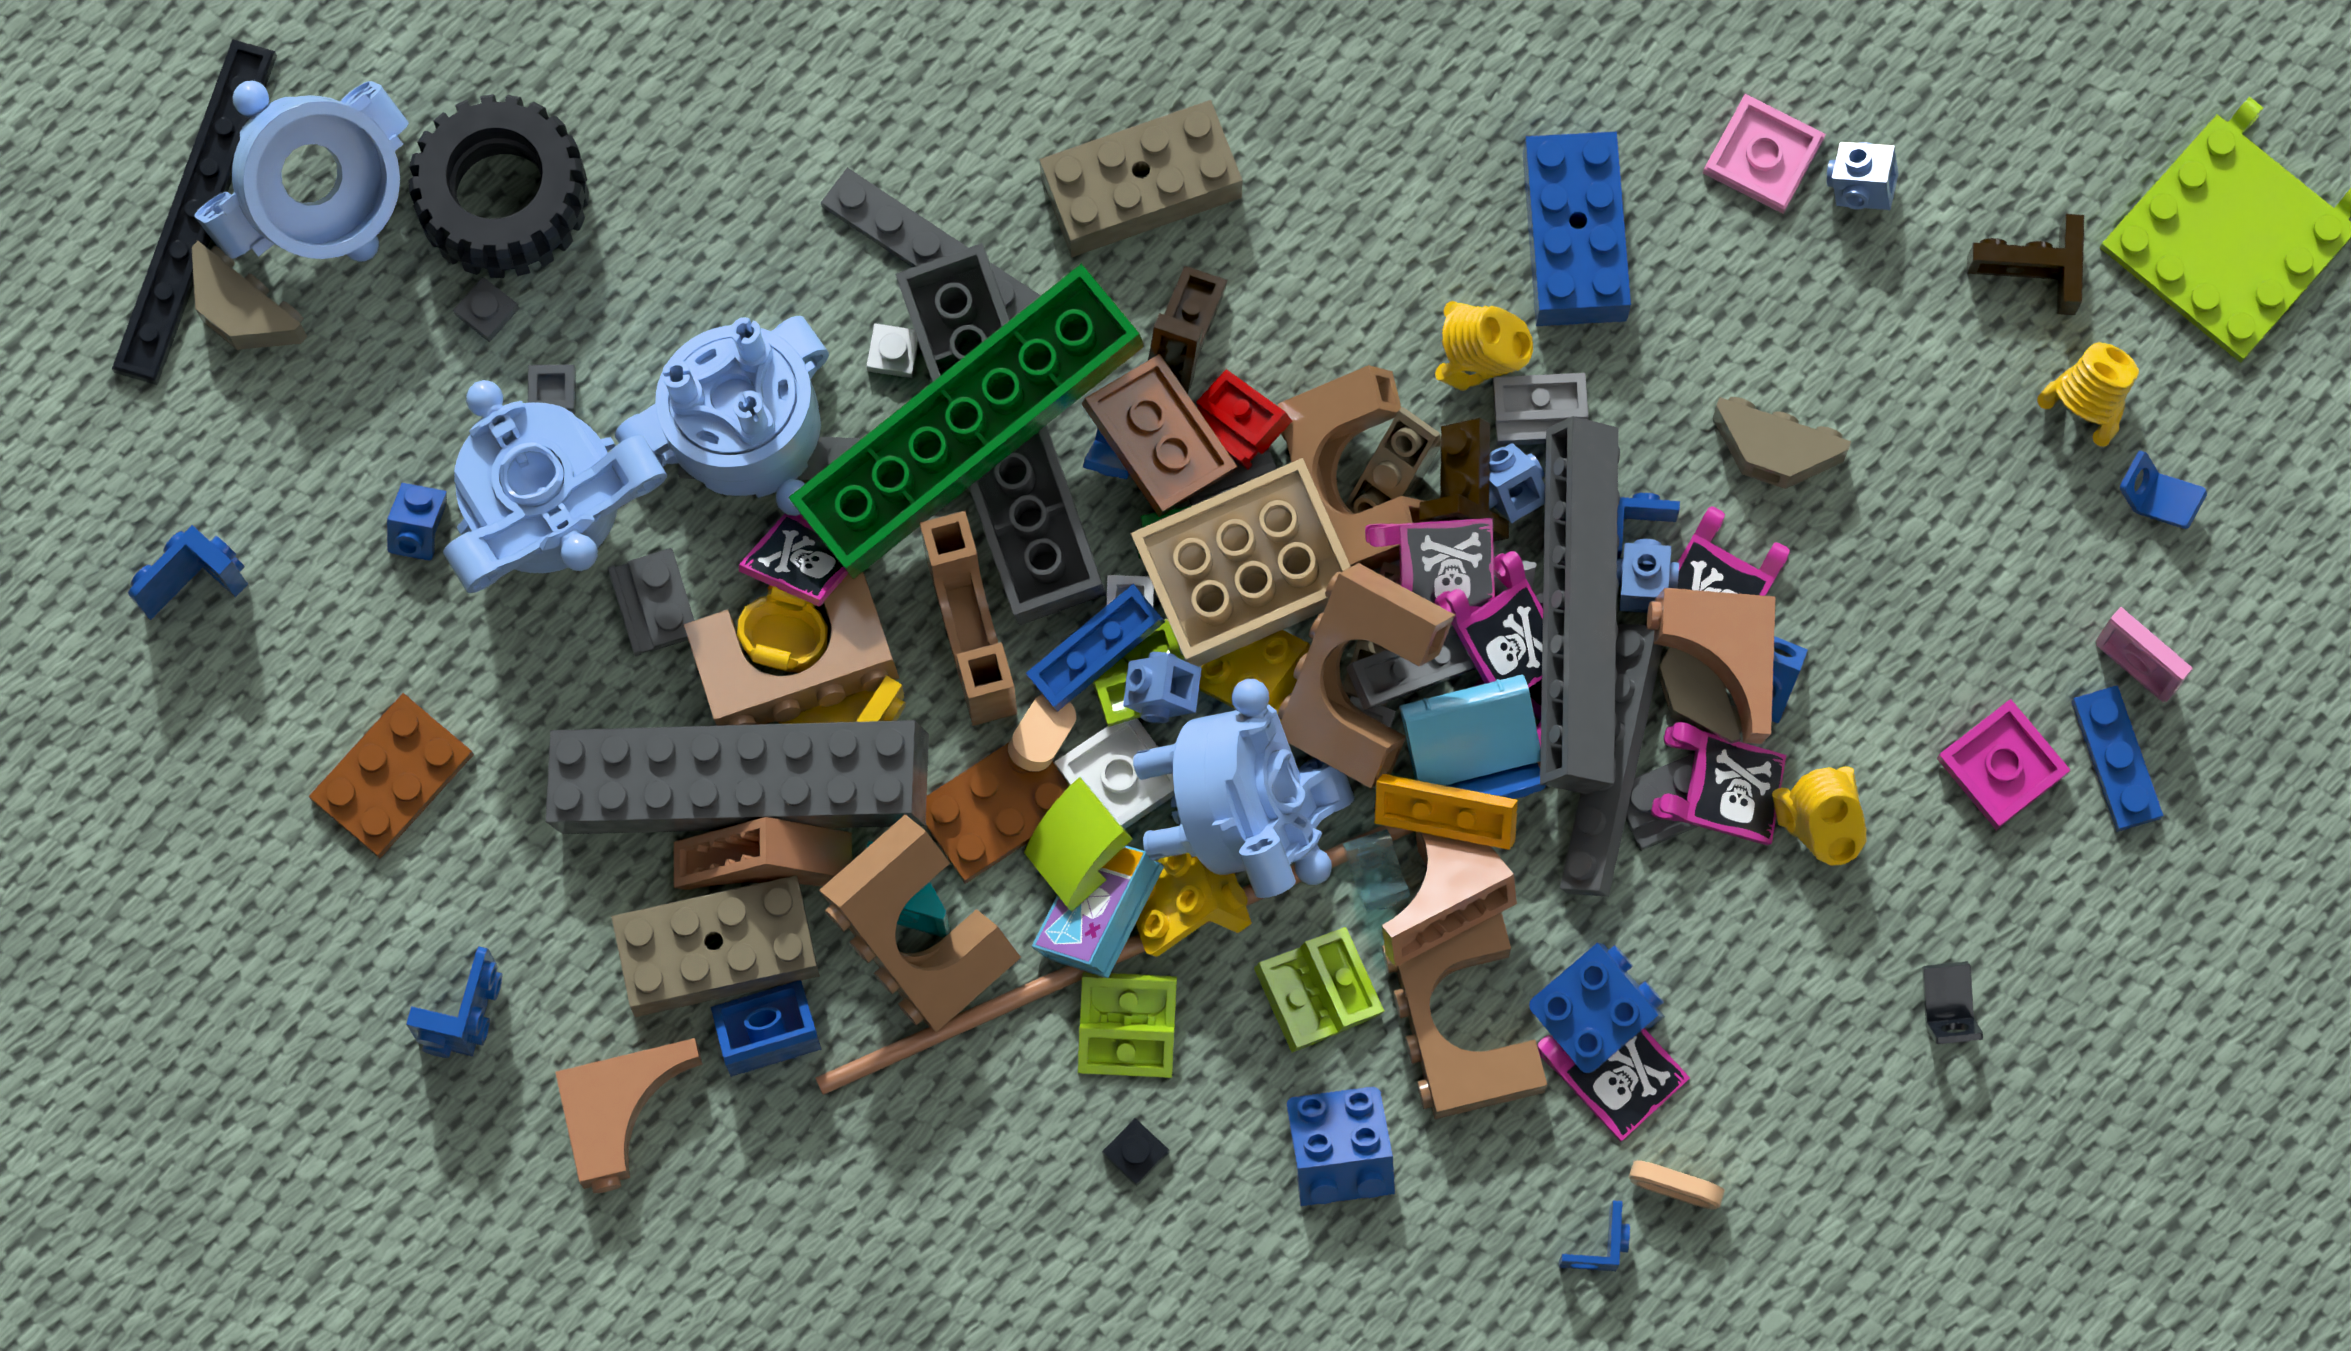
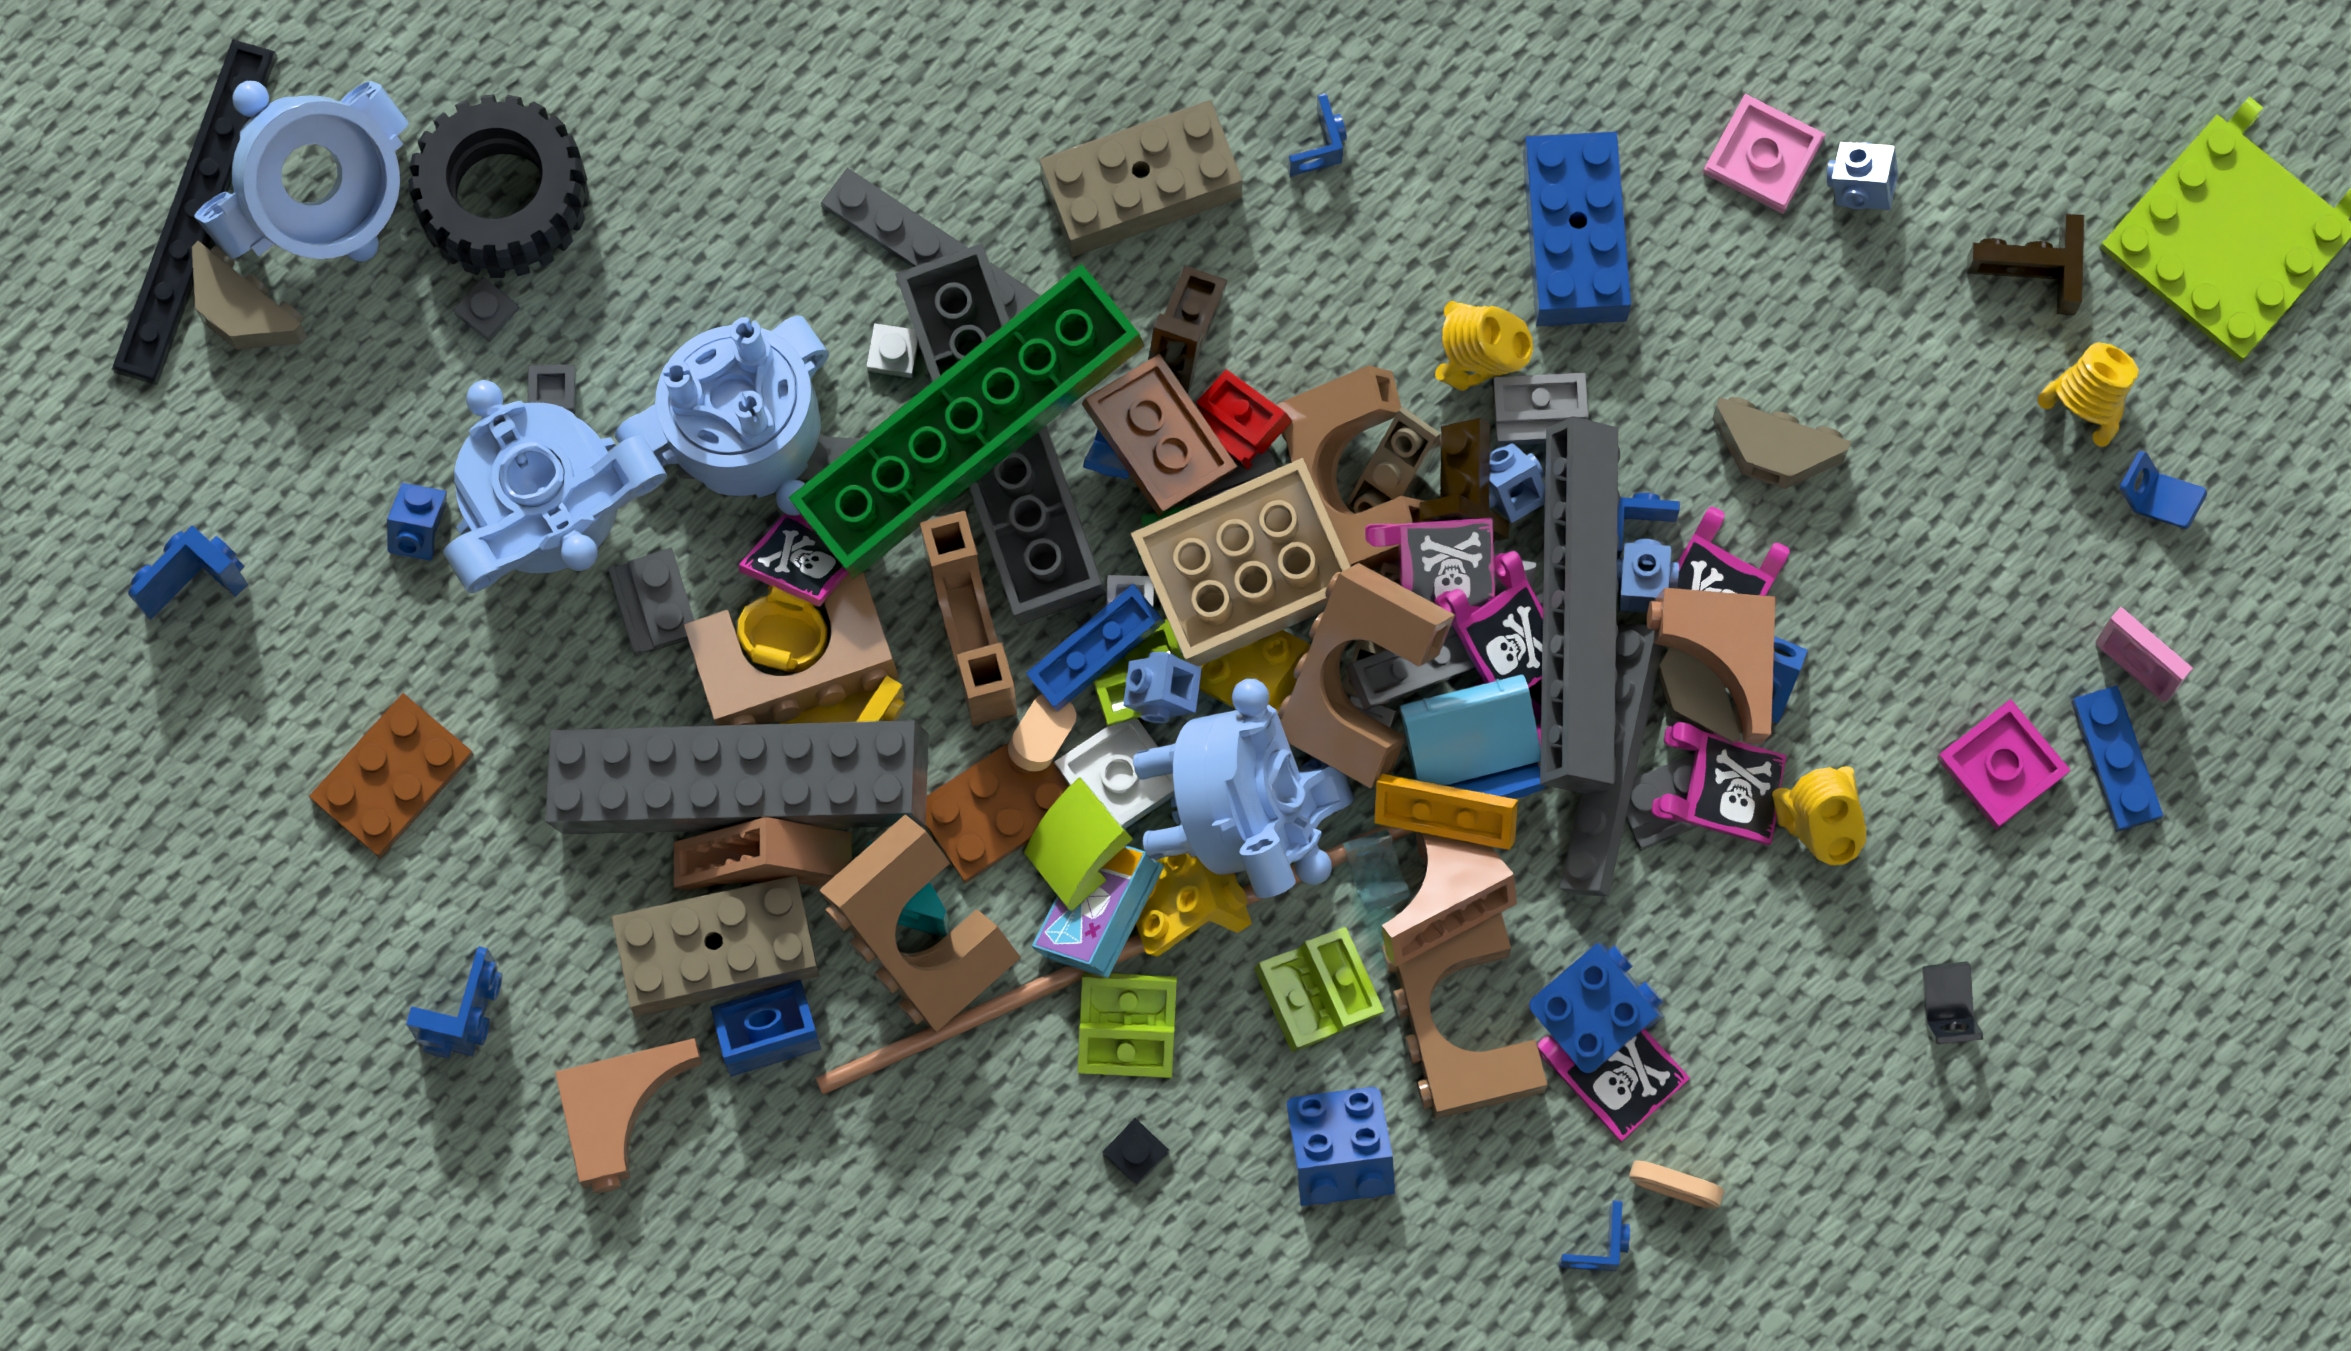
(1329, 155): none -> blue bracket

